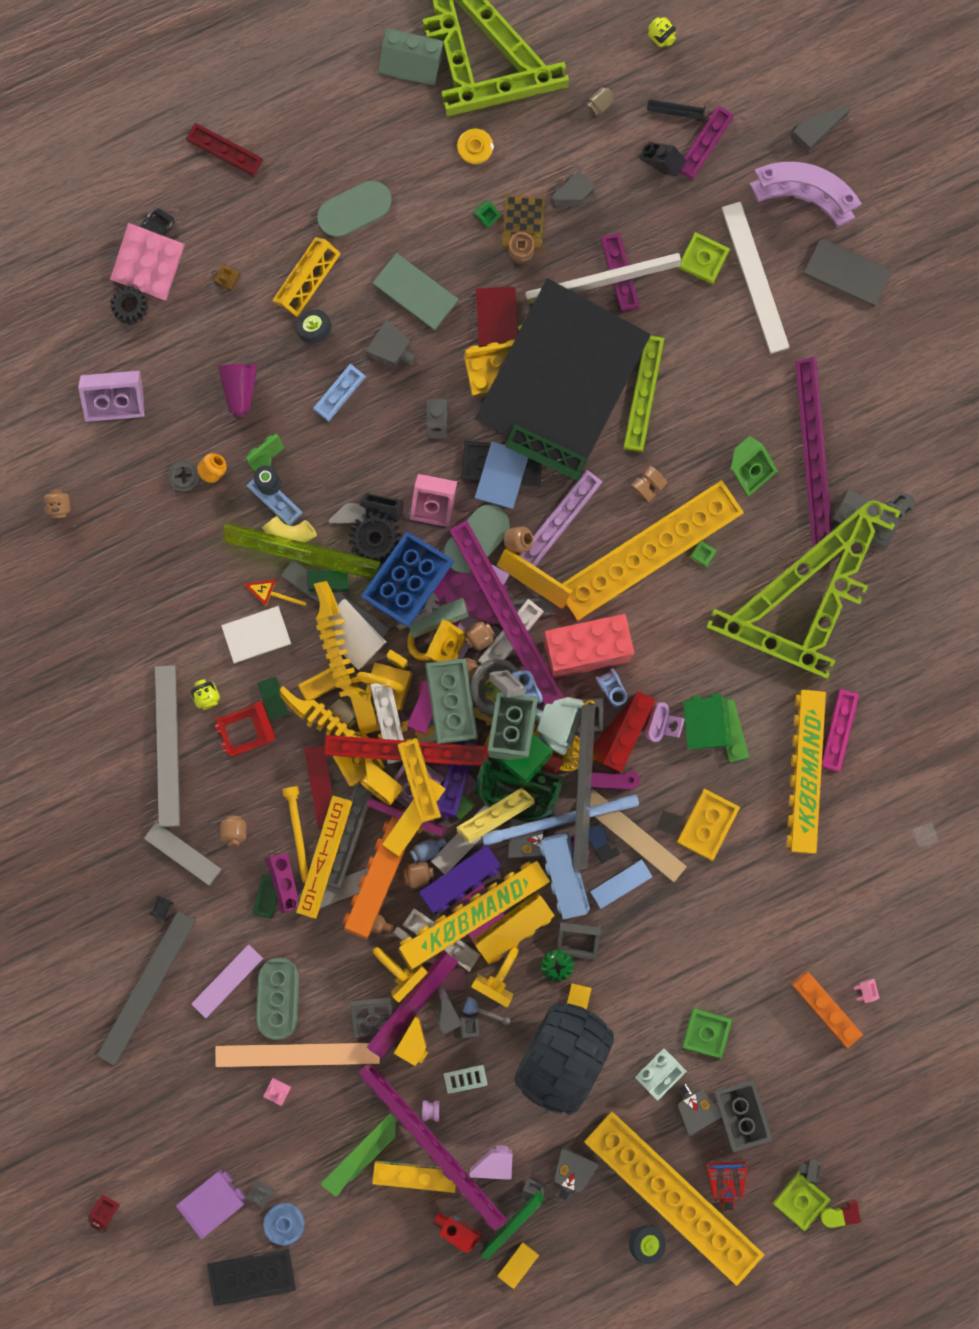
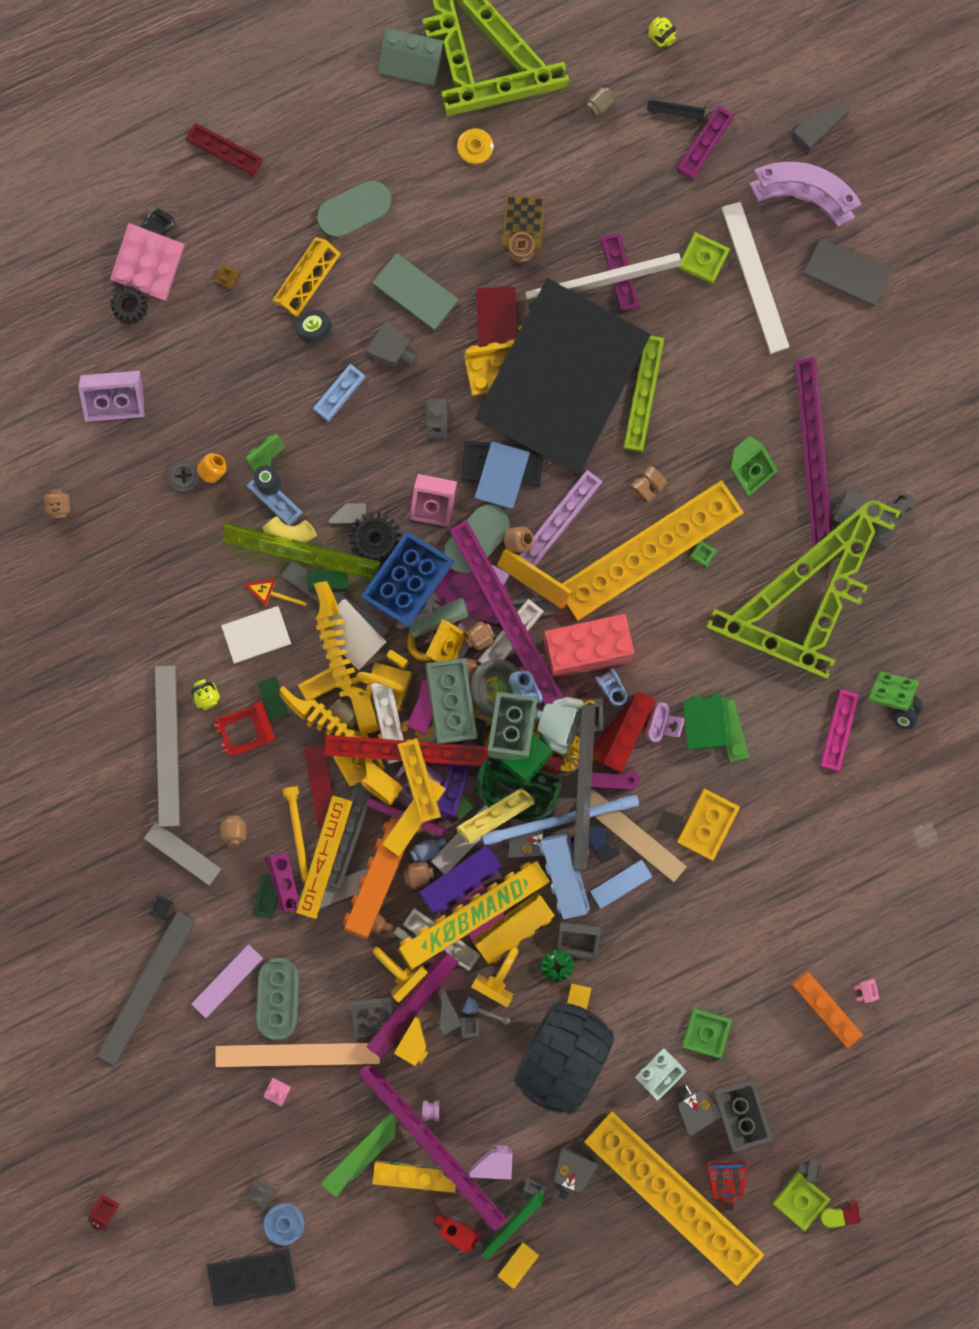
(211, 1203): medium lavender slope -> none
(238, 386): magenta cone -> none
(384, 505): black slope -> none
(480, 1068): light aqua slope -> none
(486, 213): green slope -> none
(507, 683): light grey tile -> none
(537, 456): dark green fence -> none
(574, 191): dark grey slope -> none
(647, 1244): black wheel -> none
(663, 158): black slope -> none
(807, 772): yellow brick -> none
(899, 694): none -> bright green plate

